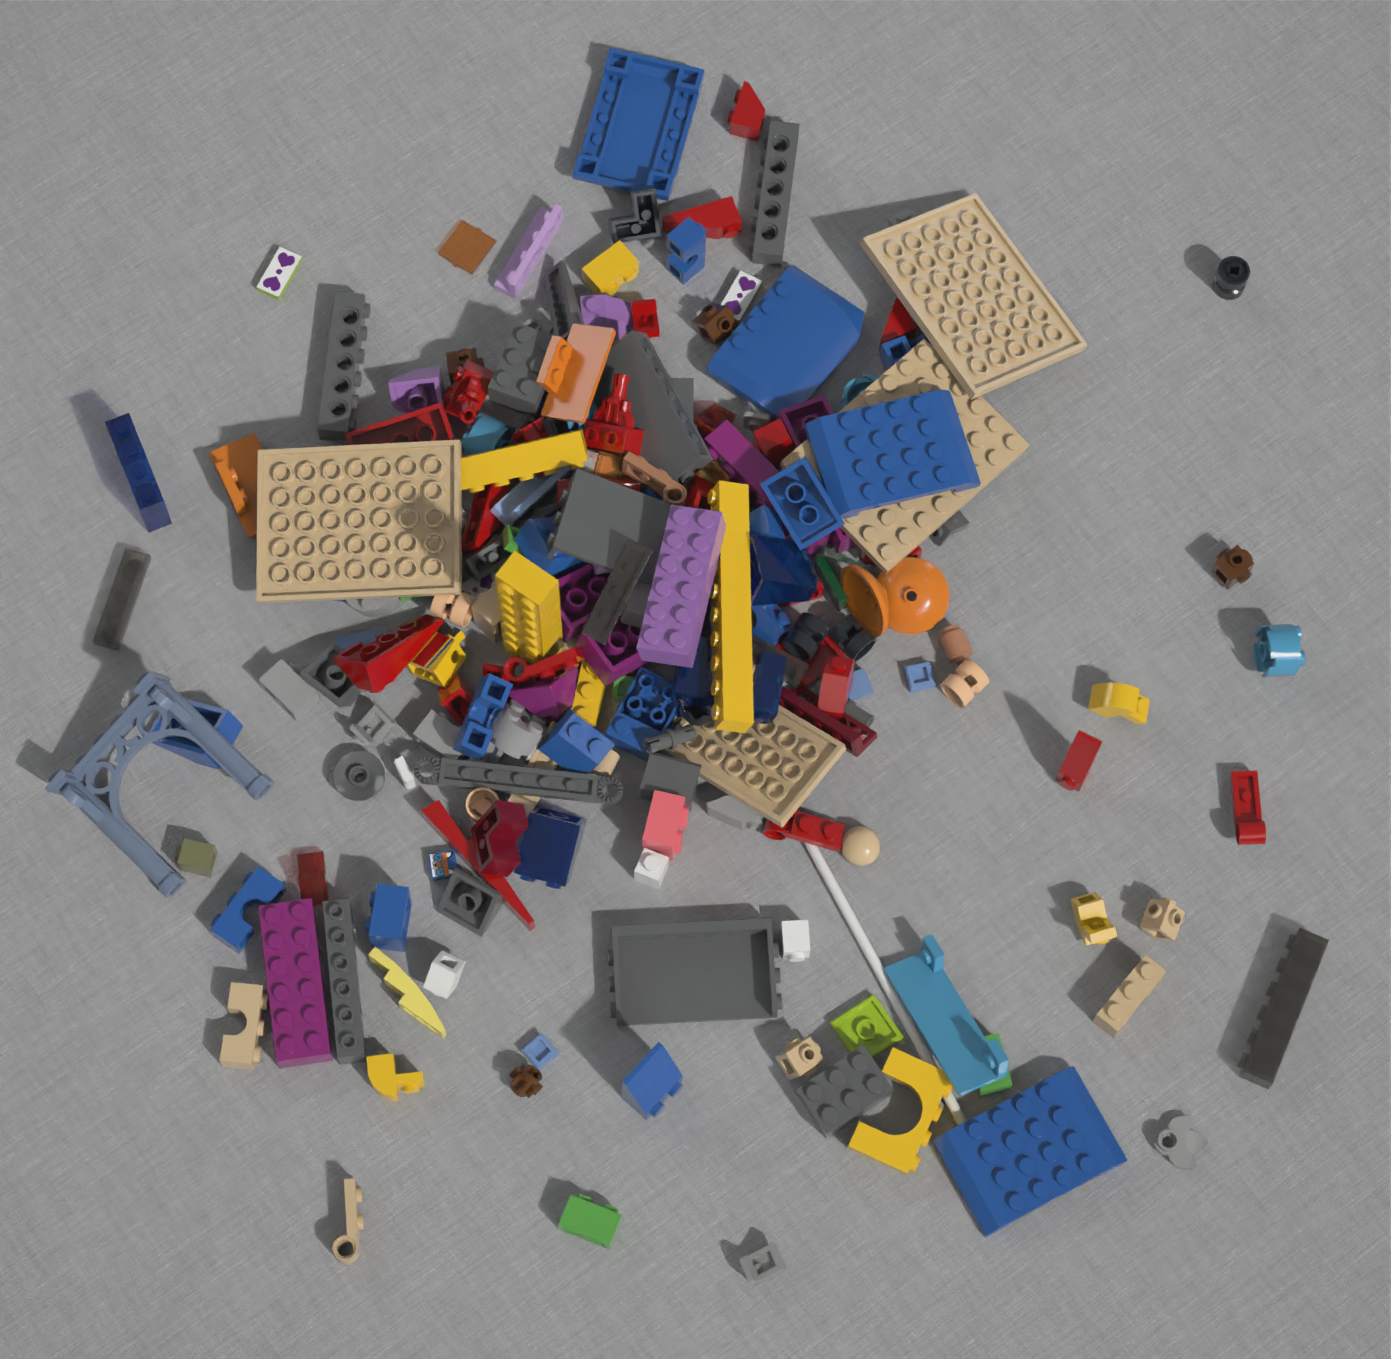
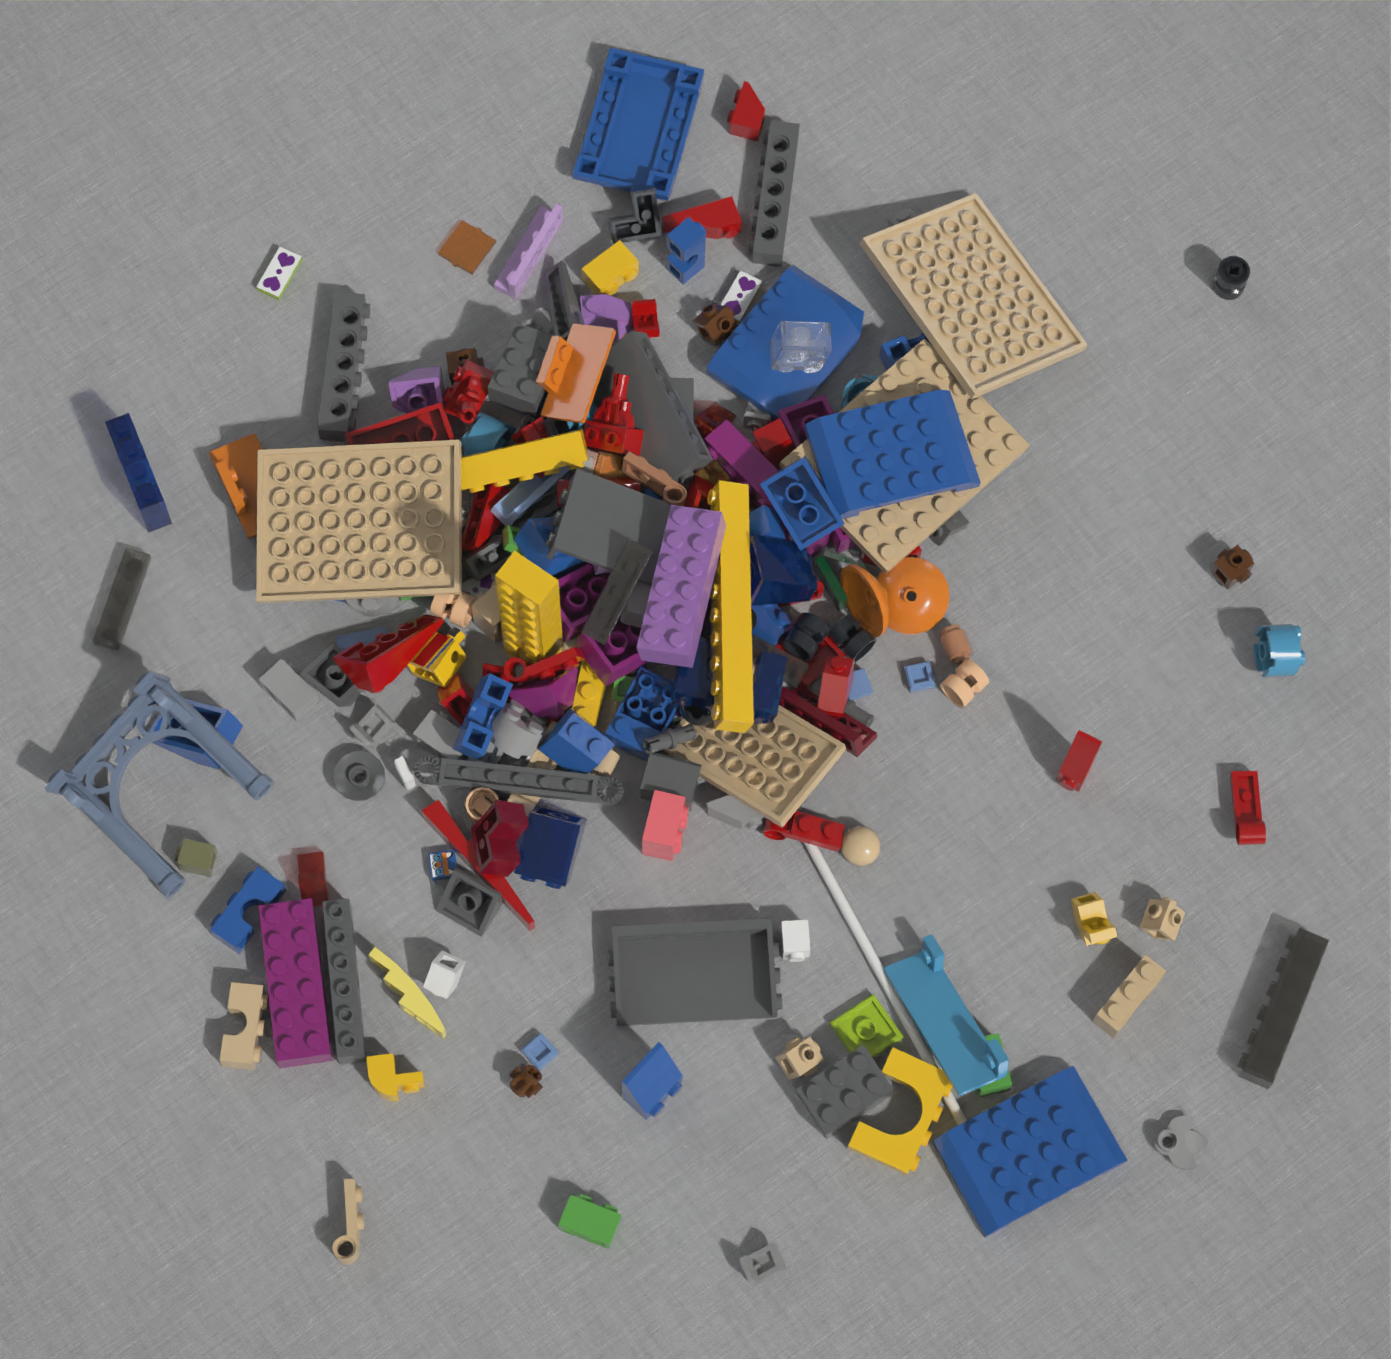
(390, 917): blue brick -> none
(651, 868): white brick -> none
(800, 346): none -> clear brick
(898, 324): red slope -> none
(1119, 700): yellow brick -> none

